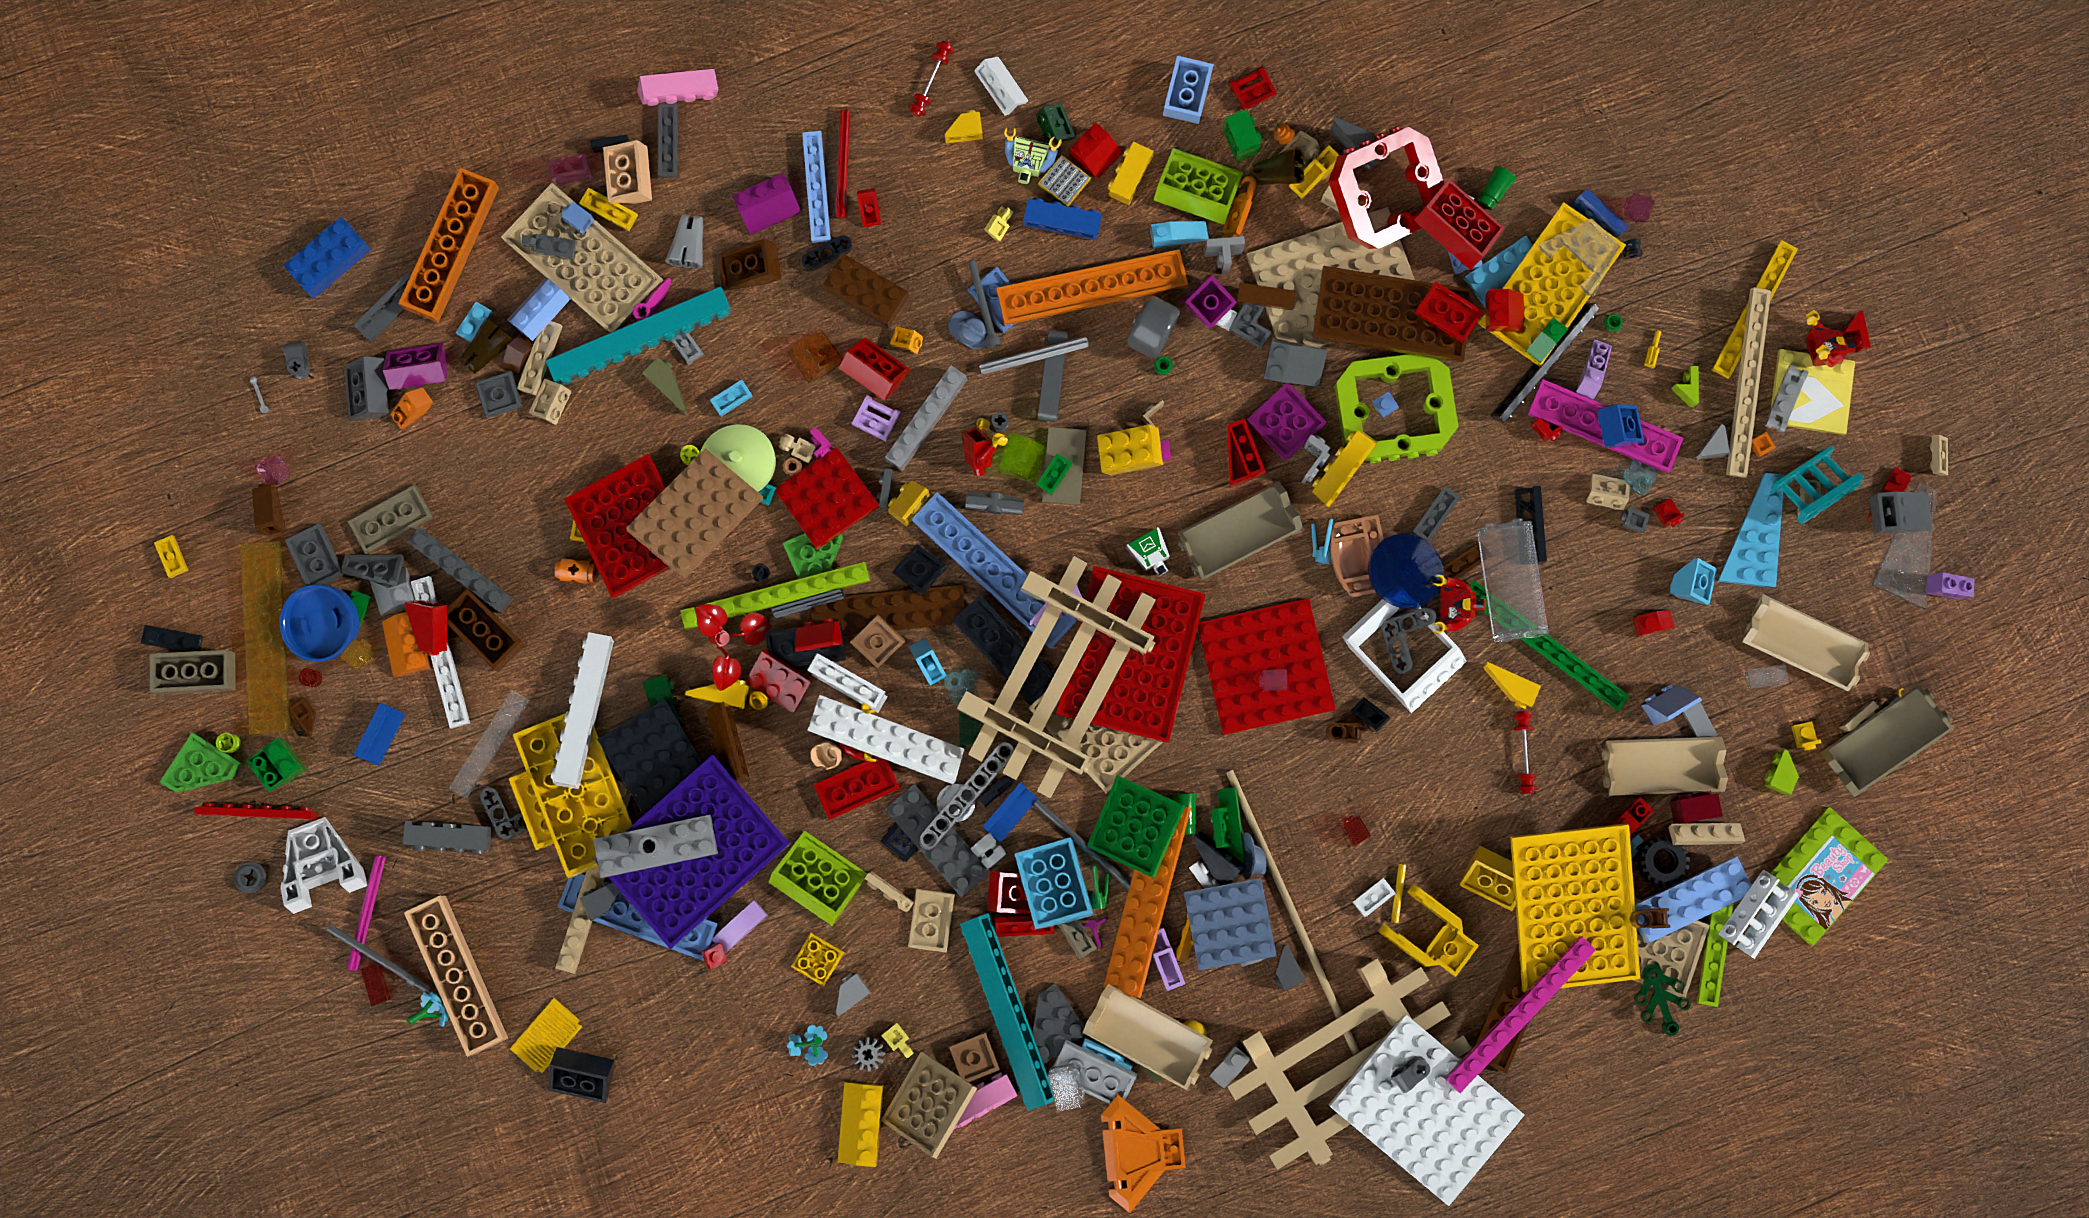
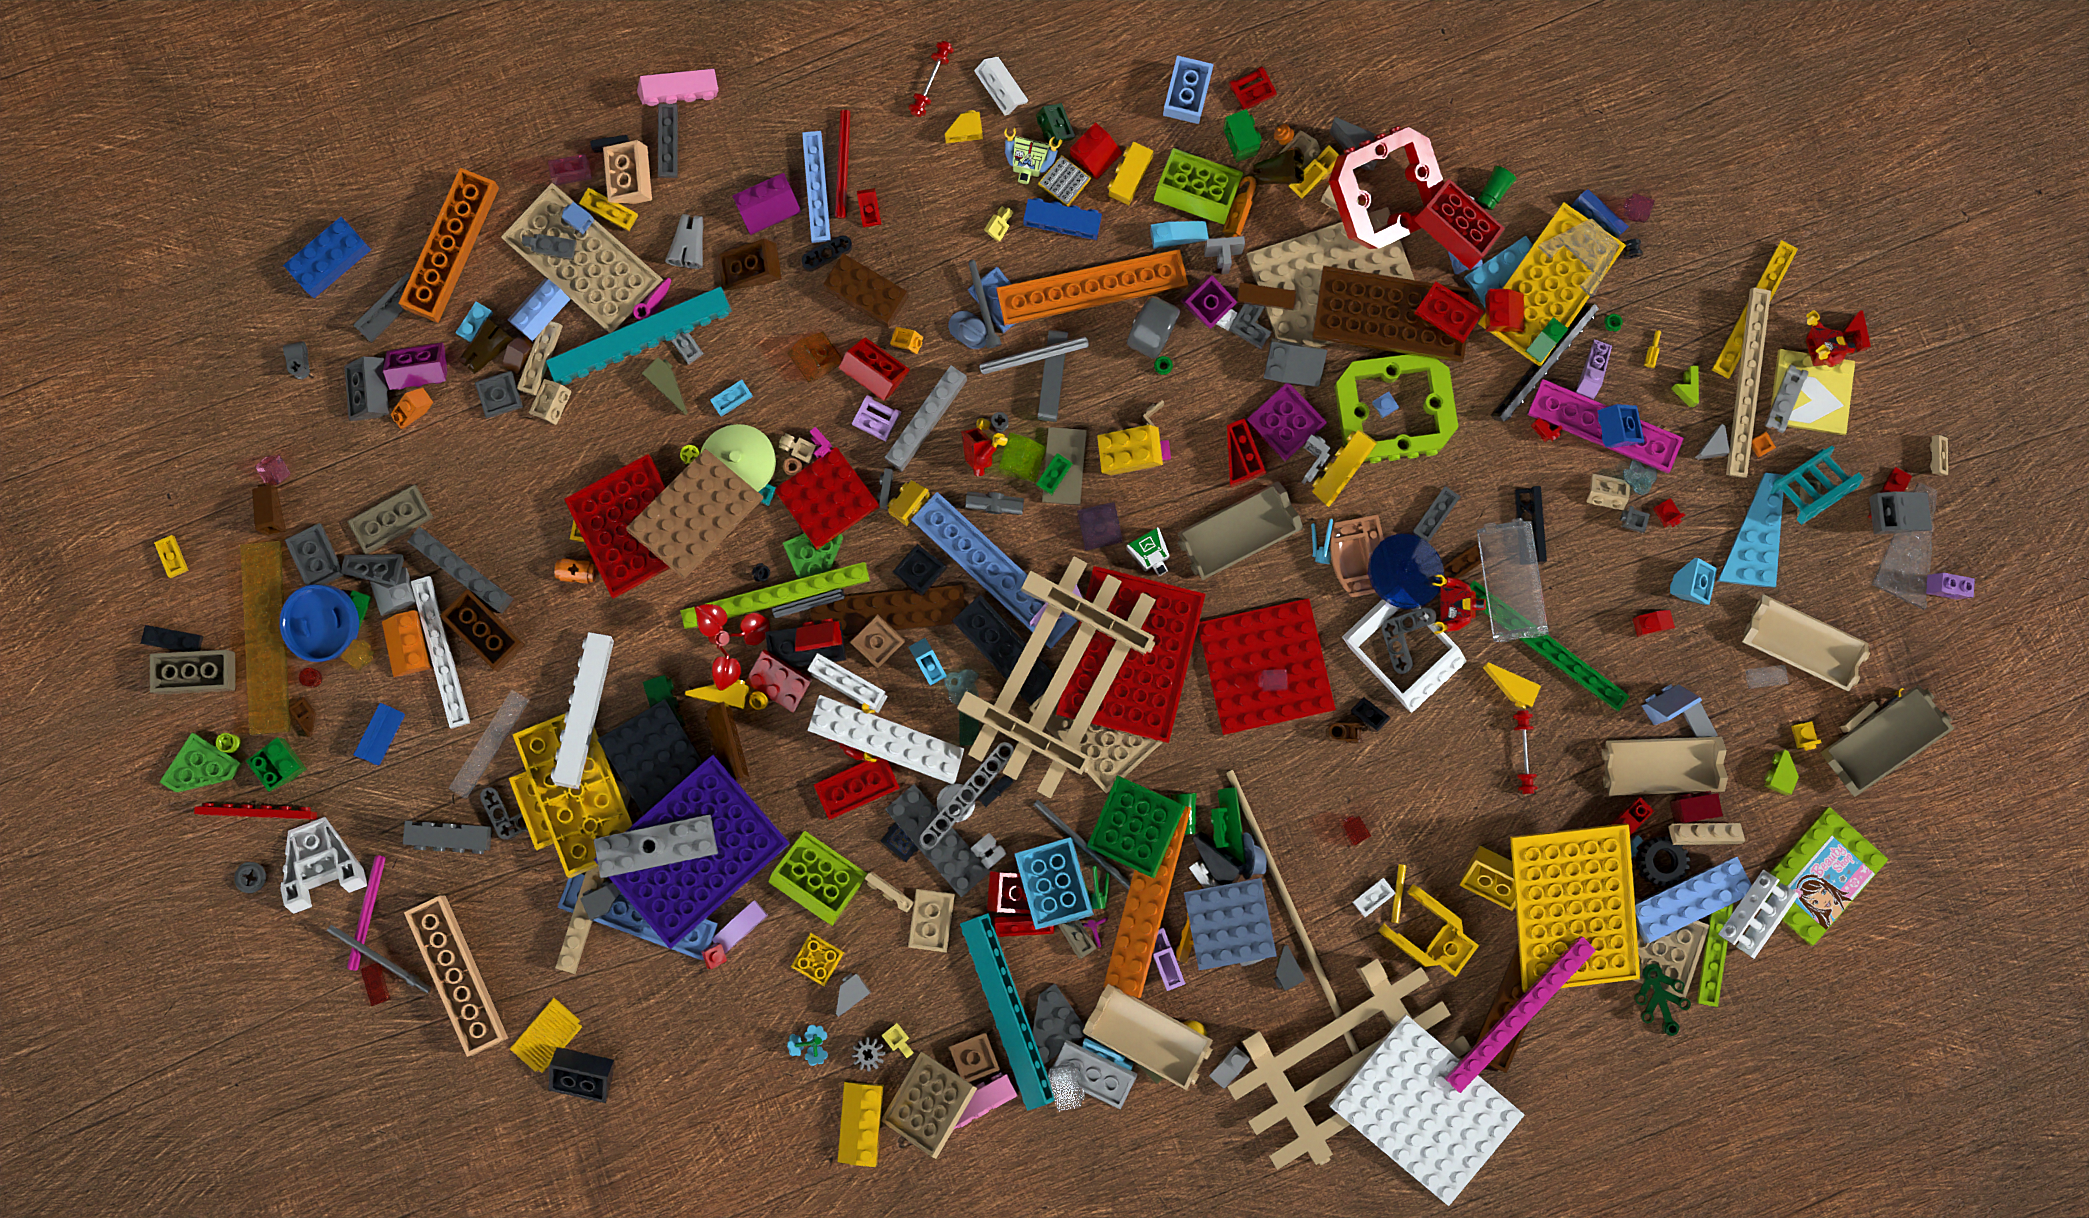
(264, 409): light grey hinge -> none
(428, 625): red slope -> none
(430, 1003): plant -> none
(826, 754): light nougat hair -> none
(1010, 812): blue panel -> none
(1099, 526): none -> clear purple slope
(1137, 1152): orange plate -> none
(1409, 1075): dark grey piece -> none
(1653, 918): reddish brown piece -> none

